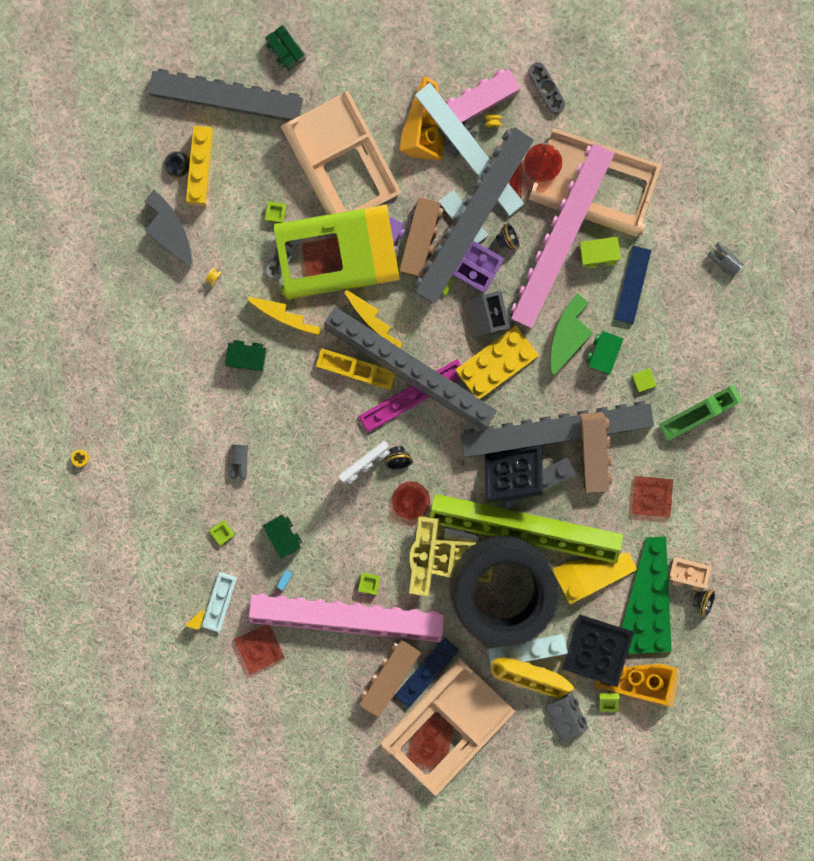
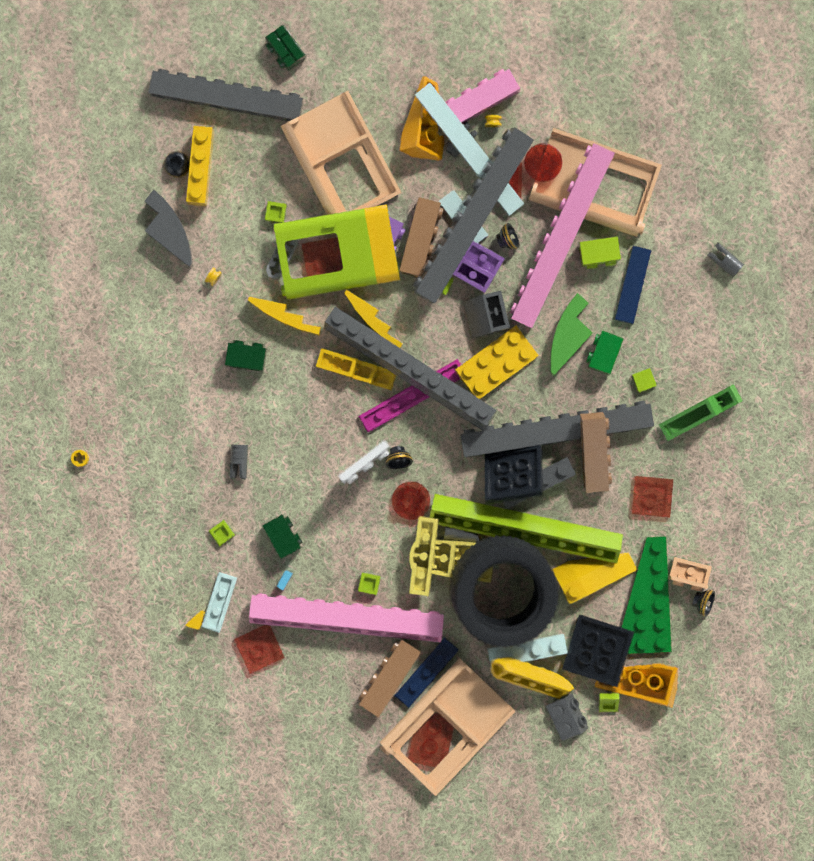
(535, 78): dark grey beam -> none

